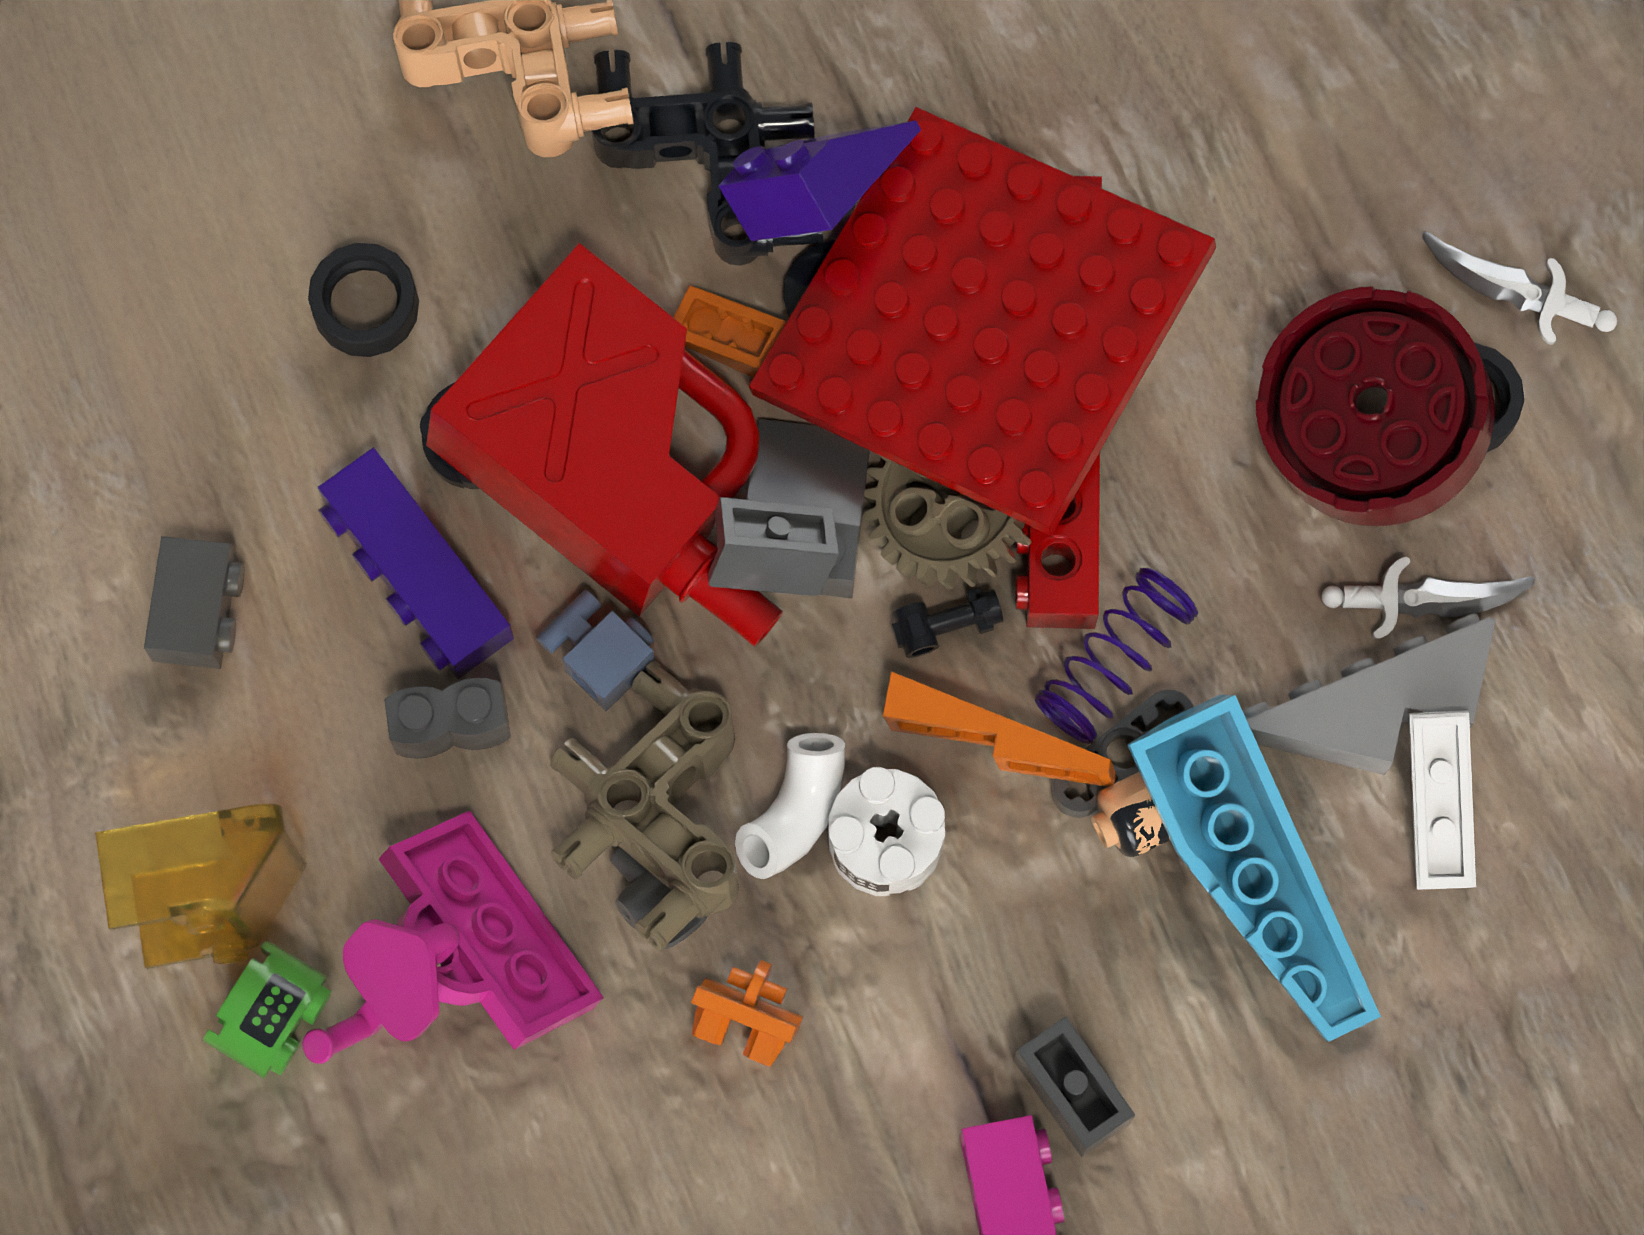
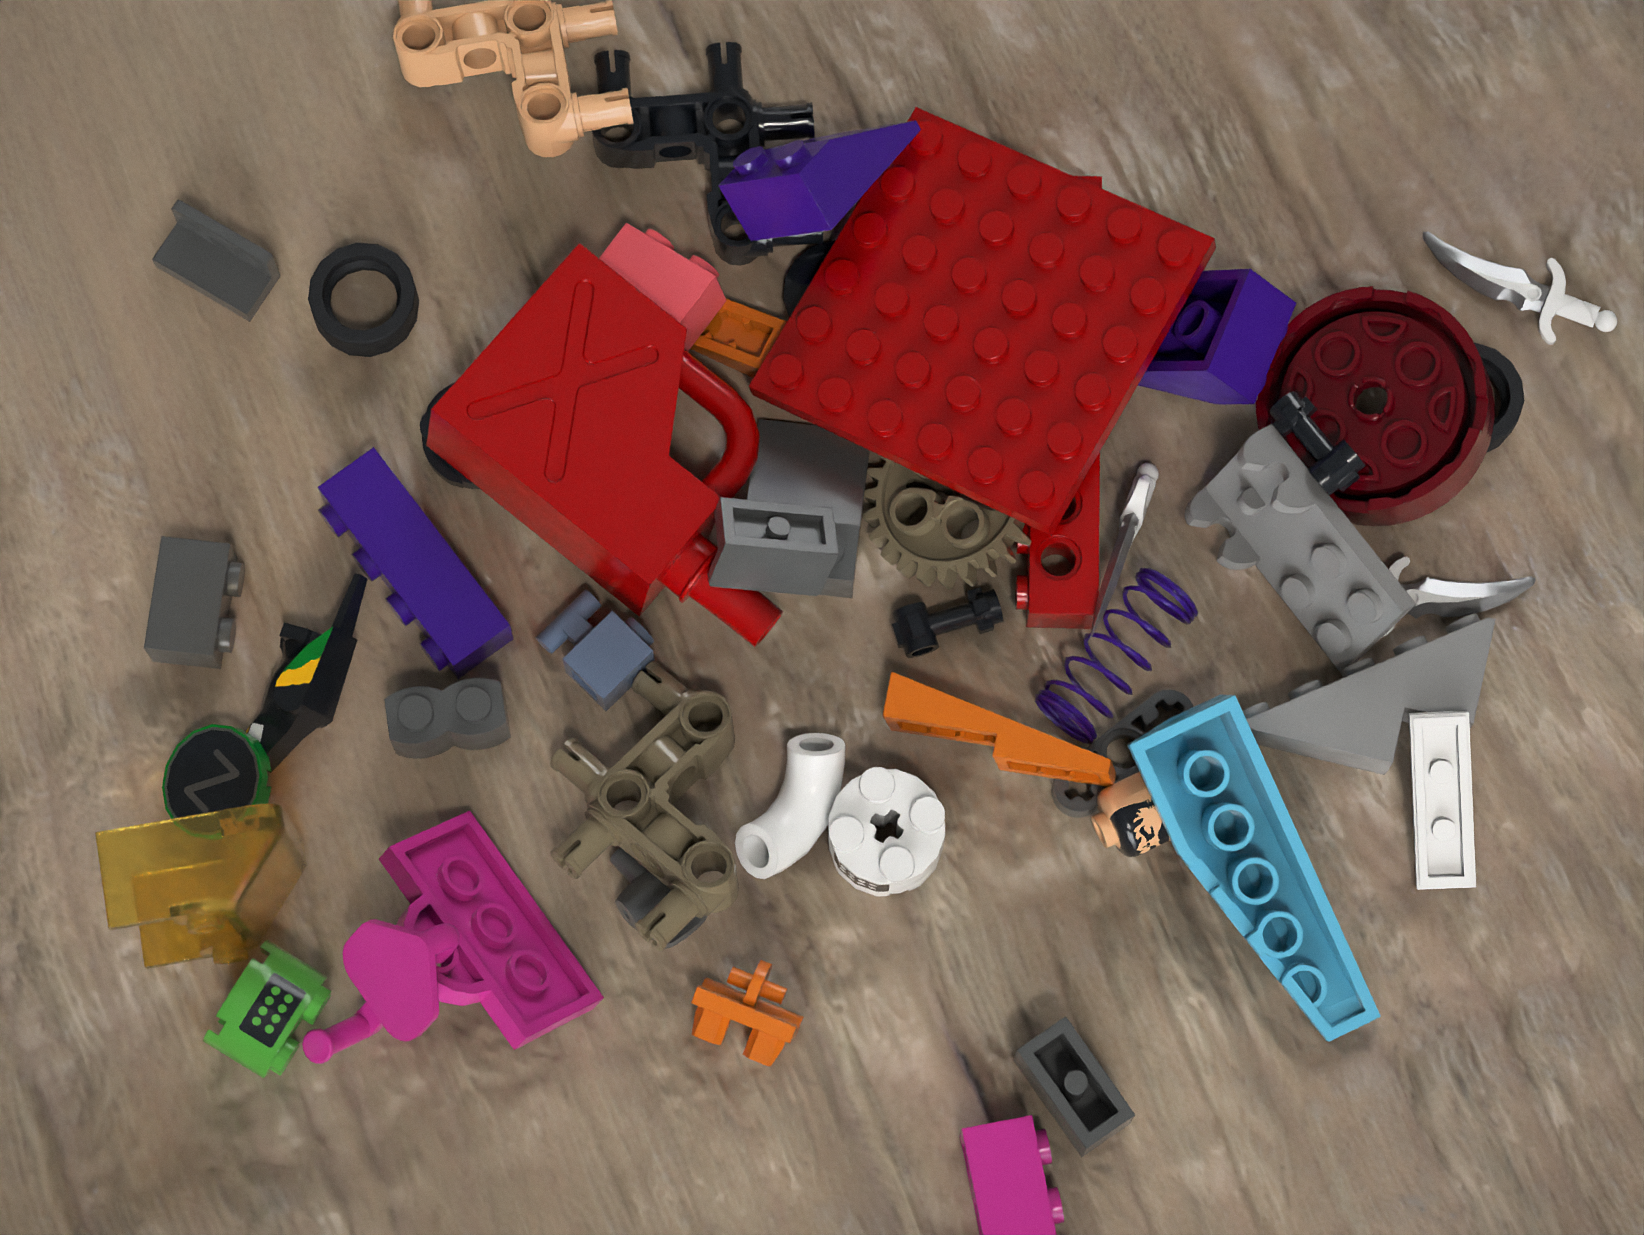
(215, 772): none -> black tile
(217, 262): none -> dark grey panel
(308, 679): none -> black animal
(677, 285): none -> coral brick
(1130, 523): none -> piece
(1222, 339): none -> dark purple slope
(1301, 546): none -> light grey hinge
(1335, 465): none -> black bar

